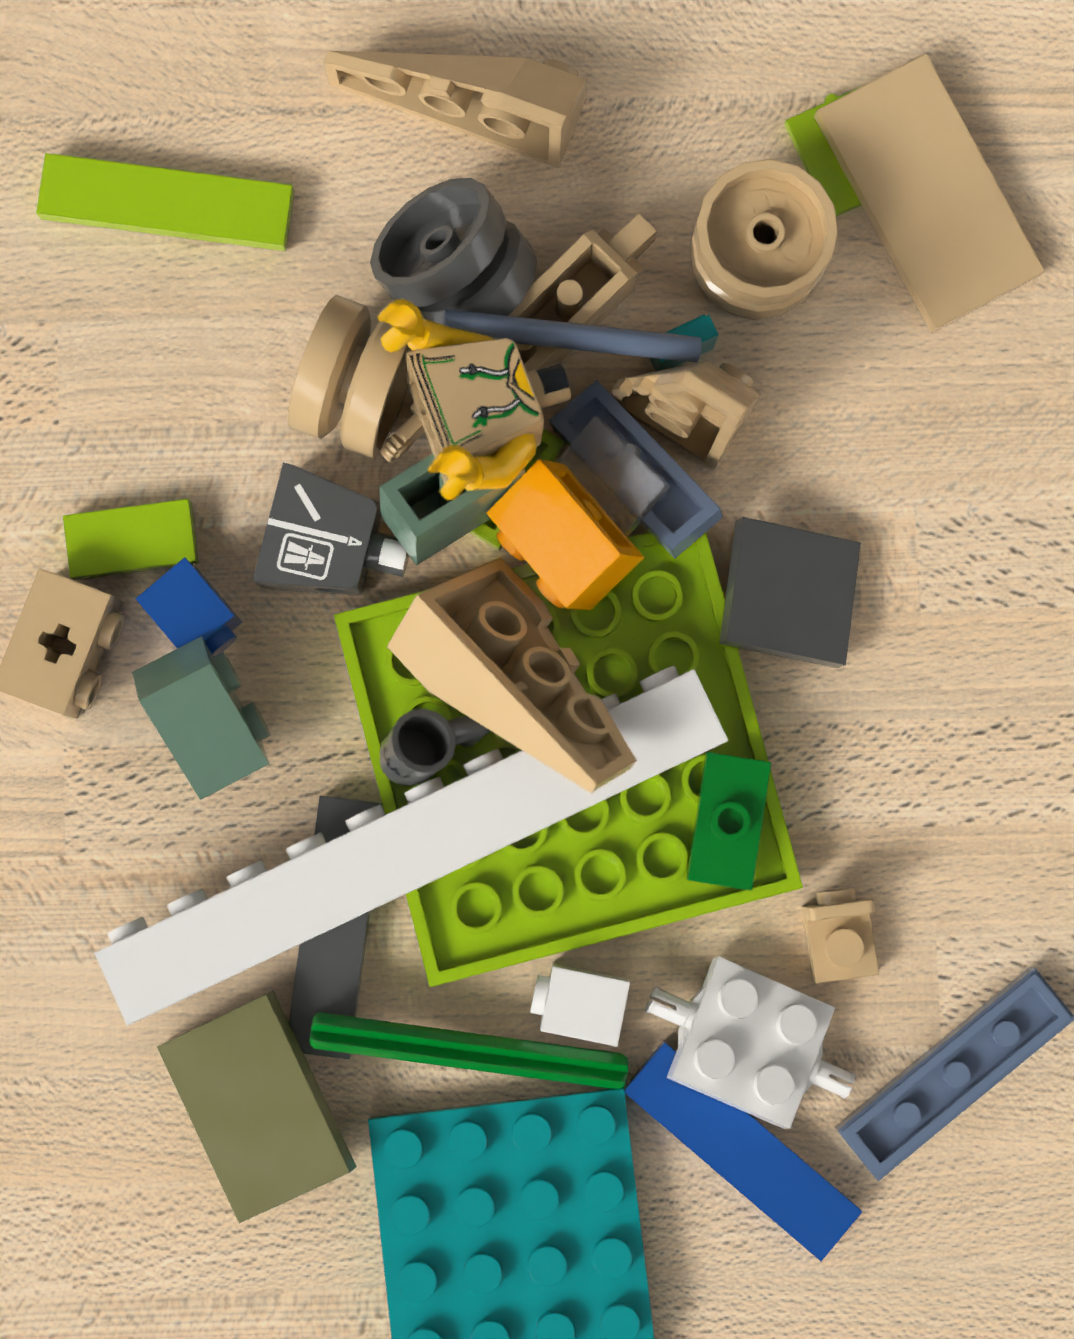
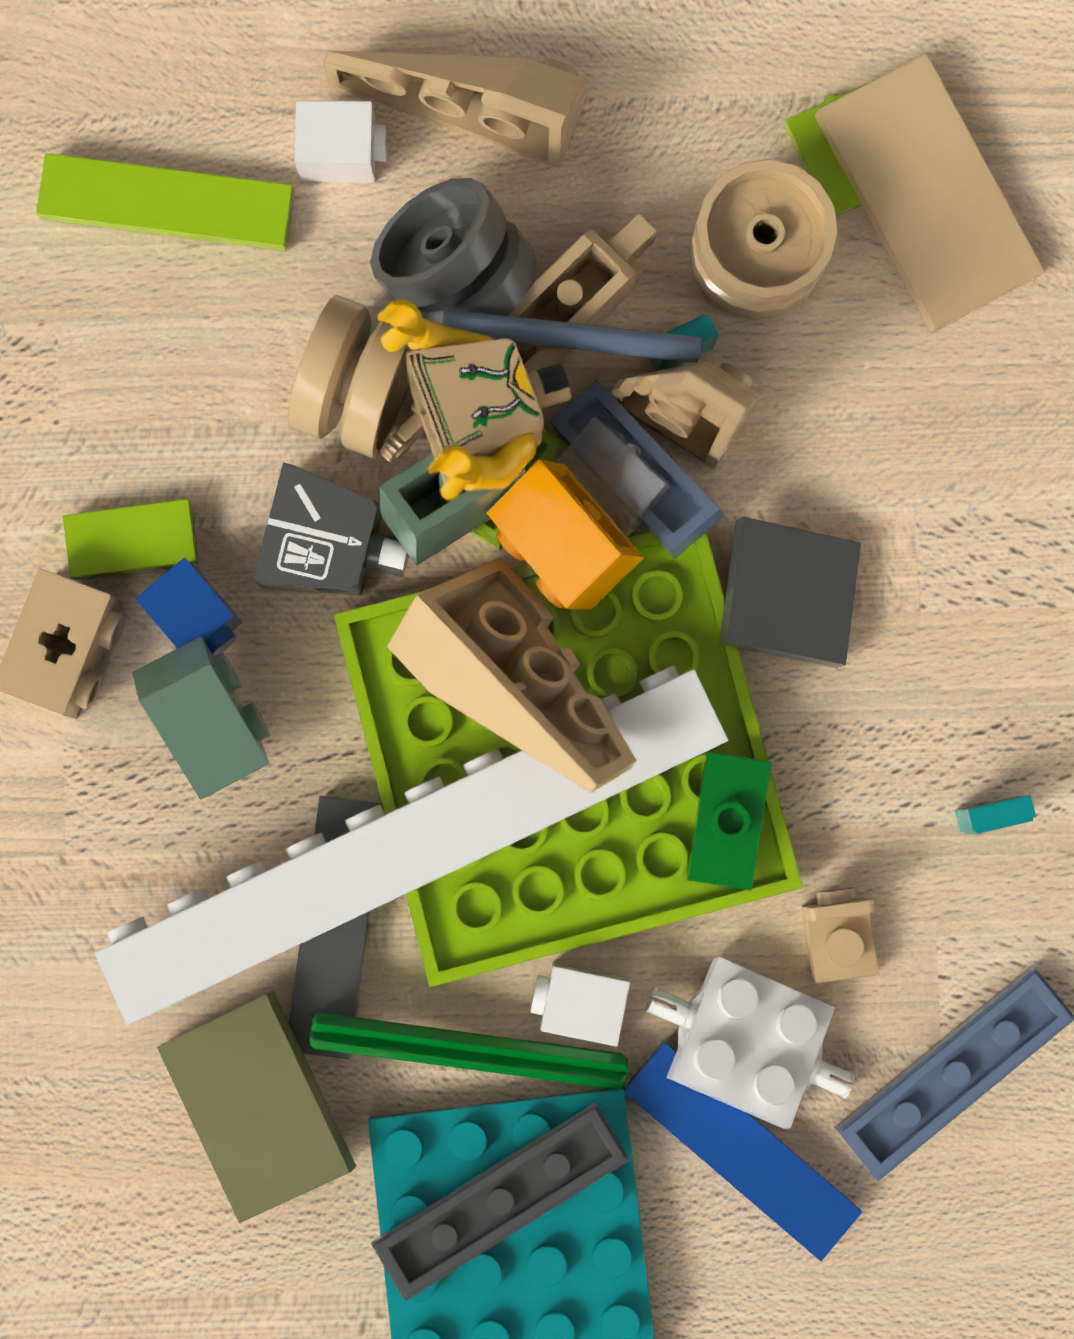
(338, 141): none -> white brick
(424, 744): dark grey piece -> none
(500, 1201): none -> dark grey tile
(996, 815): none -> teal tile

